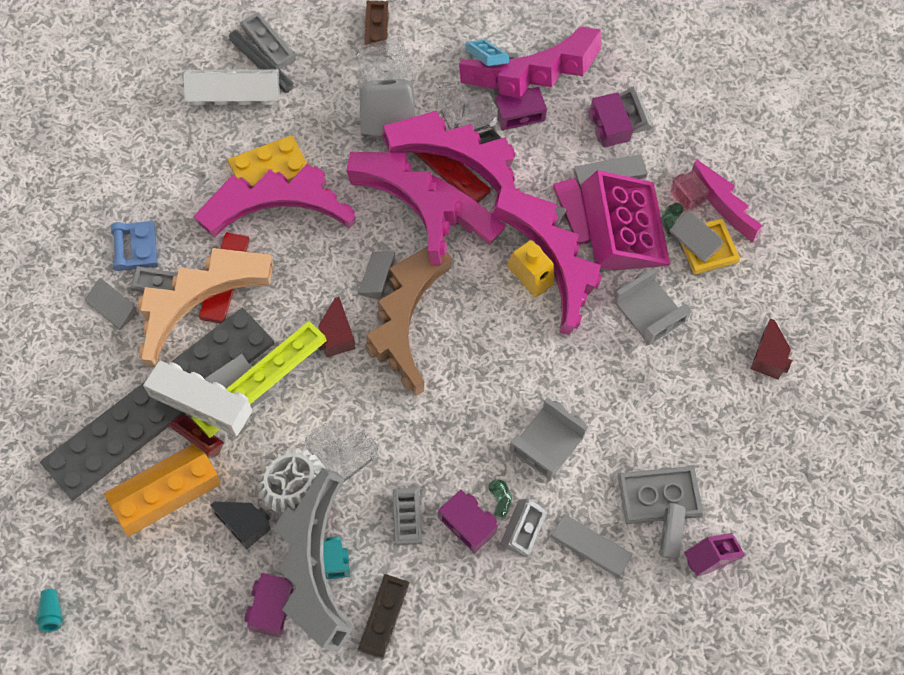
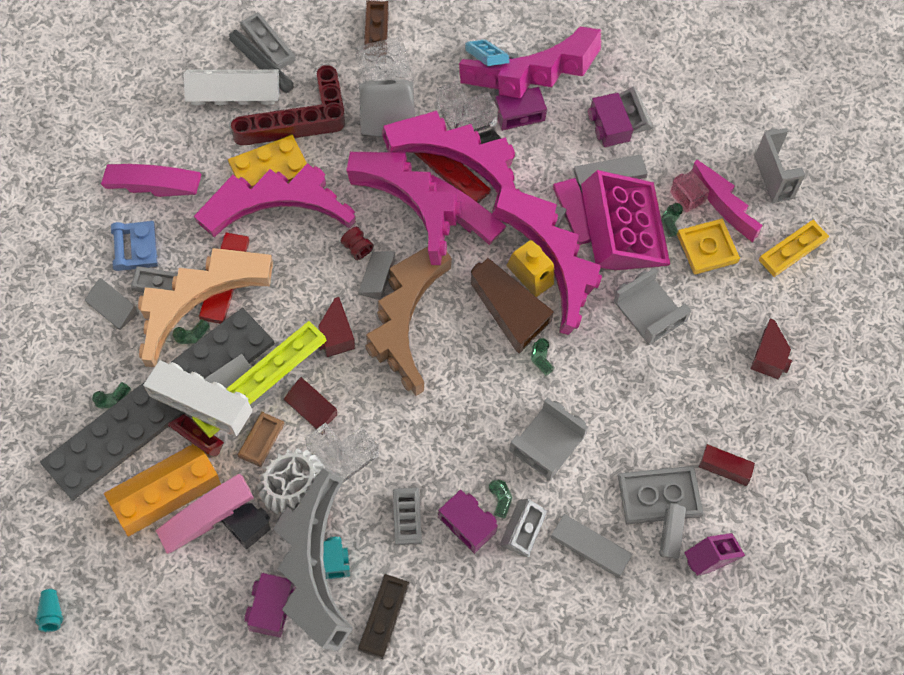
(108, 400): none -> clear green arm
(156, 179): none -> dark pink slope
(190, 336): none -> clear green arm
(204, 513): none -> bright pink slope
(261, 439): none -> medium nougat tile
(299, 118): none -> dark red beam
(310, 404): none -> dark red slope
(357, 243): none -> dark red wheel
(510, 304): none -> reddish brown slope
(539, 356): none -> clear green arm
(696, 236): light grey slope -> none
(727, 465): none -> dark red slope
(779, 183): none -> light grey panel
(793, 248): none -> yellow plate

